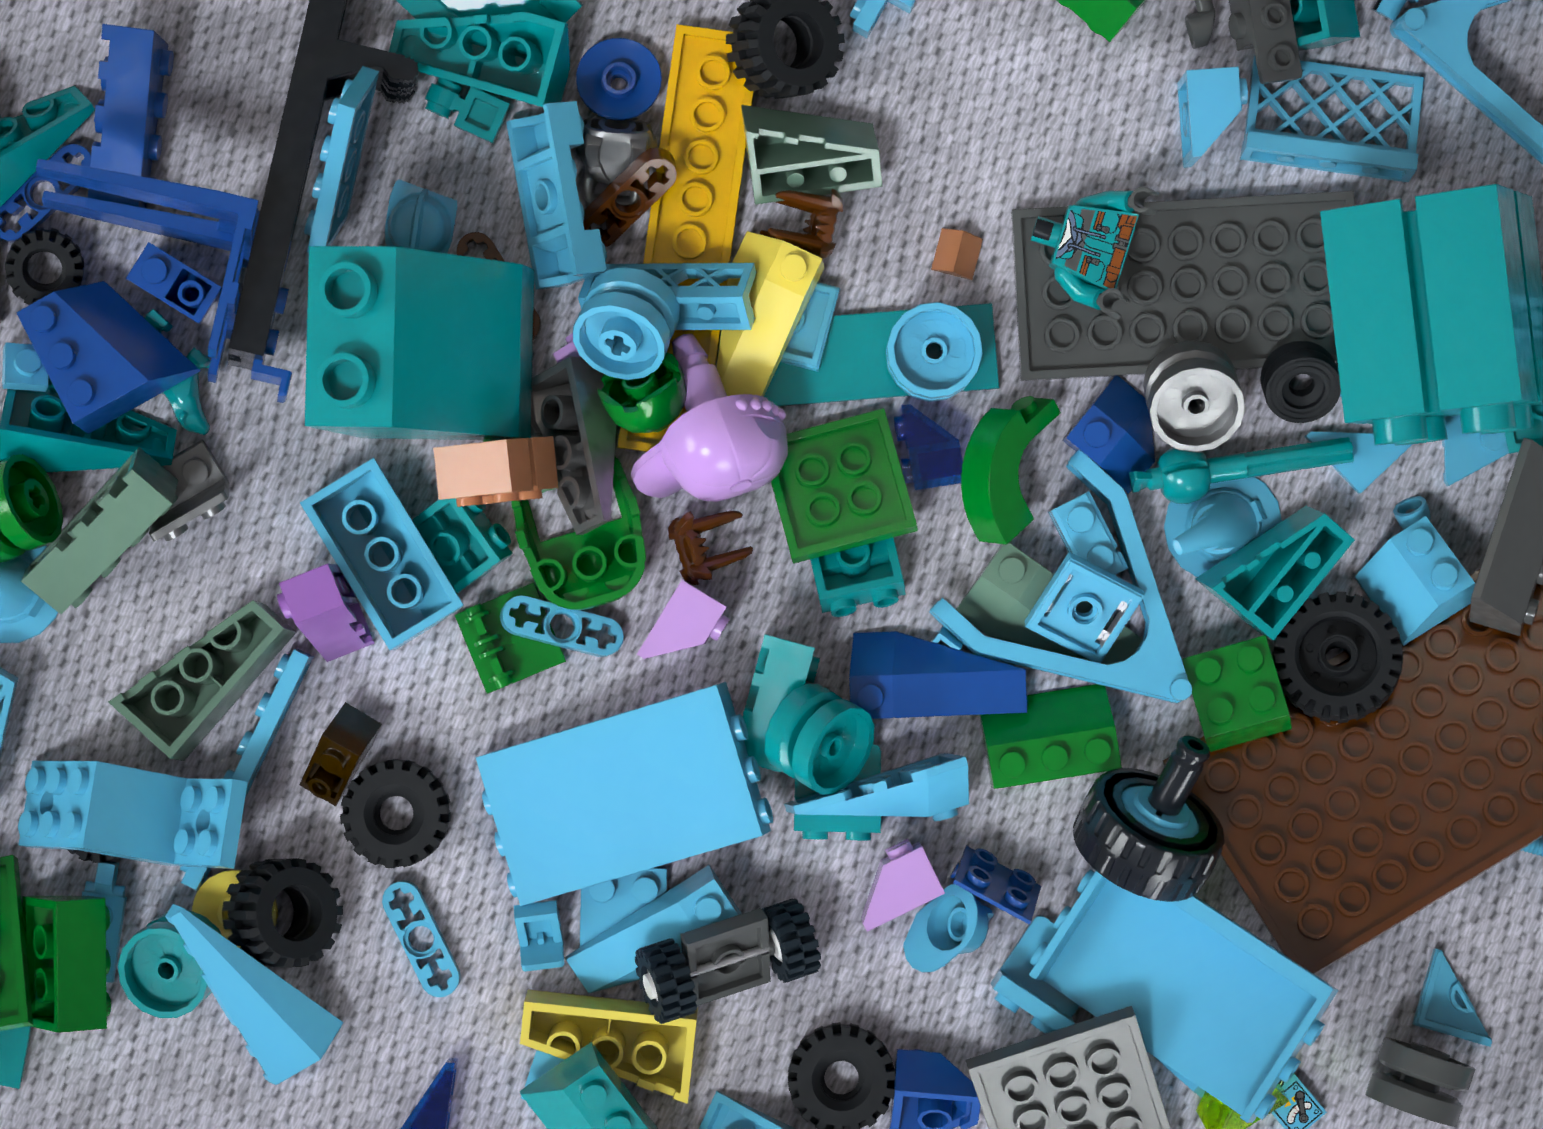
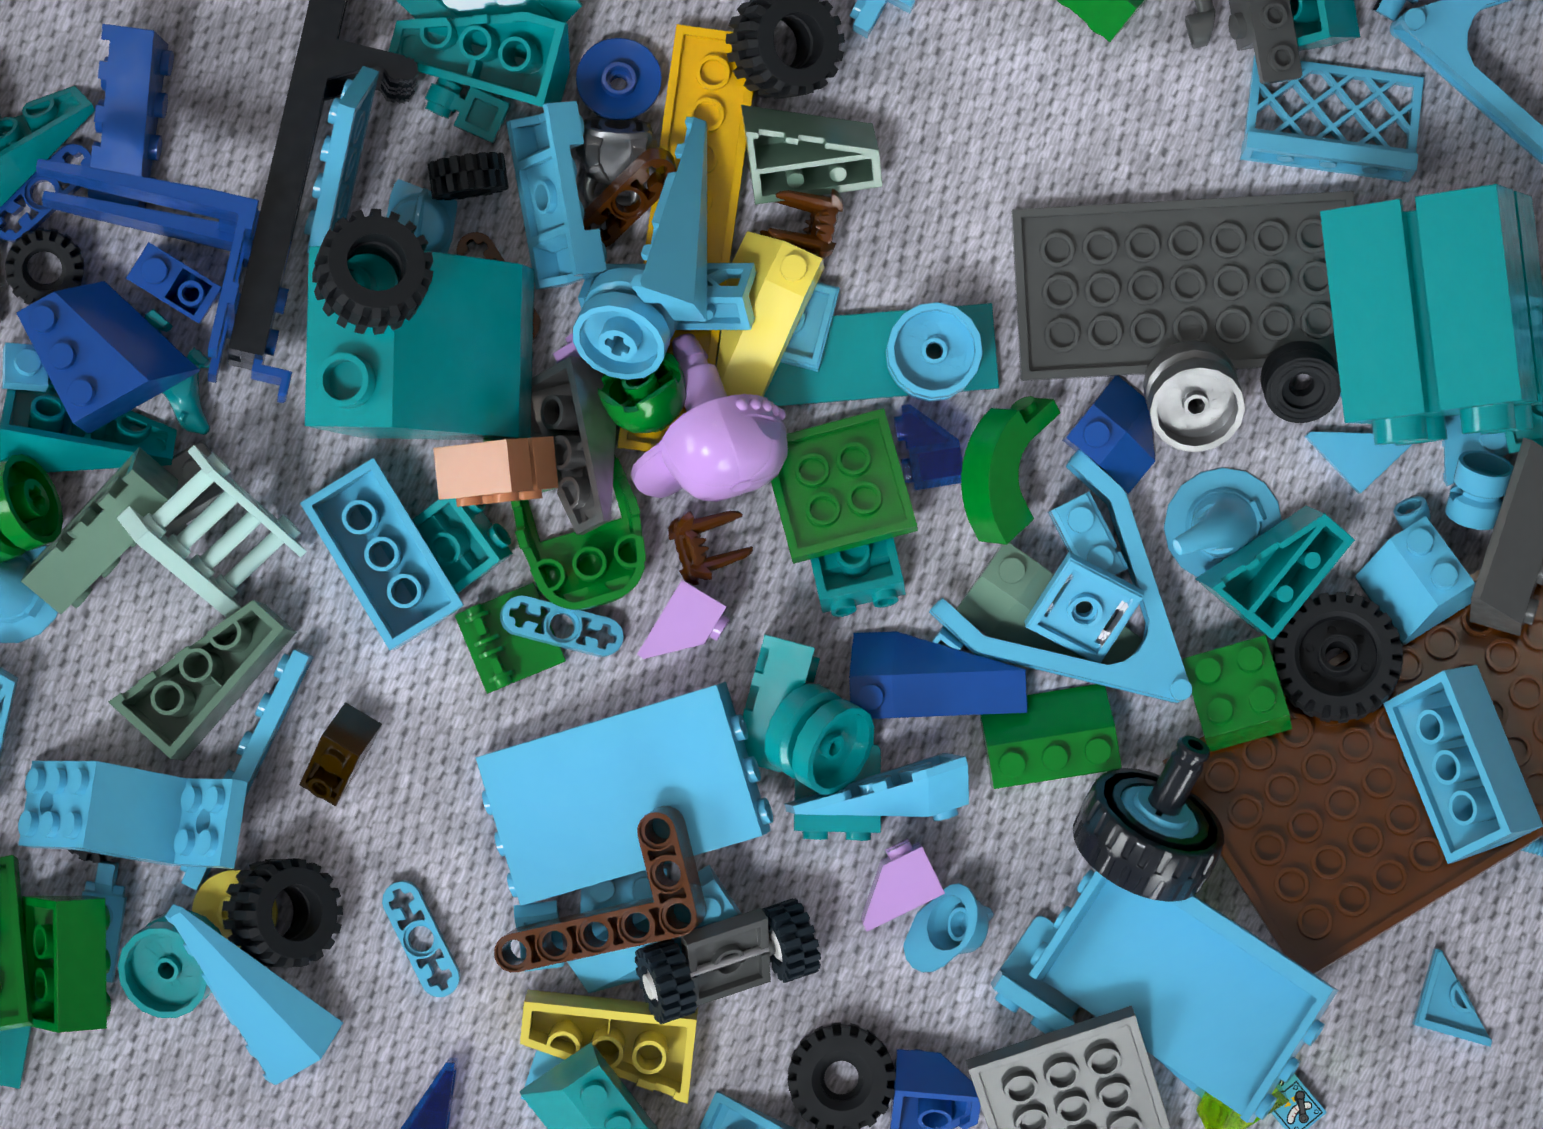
(198, 571): none -> light aqua fence
(325, 611): medium lavender wedge -> none
(363, 818): black tyre -> none
(382, 238): none -> black tyre
(468, 176): none -> black tyre
(619, 918): none -> reddish brown beam
(678, 247): none -> medium azure wedge
(957, 253): nougat slope -> none
(1005, 888): blue hinge -> none
(1094, 245): torso -> none
(1188, 475): teal piece -> none
(1207, 106): medium azure slope -> none
(1420, 1080): dark grey wheel -> none
(1462, 763): none -> medium azure slope
(1477, 490): none -> medium azure wheel

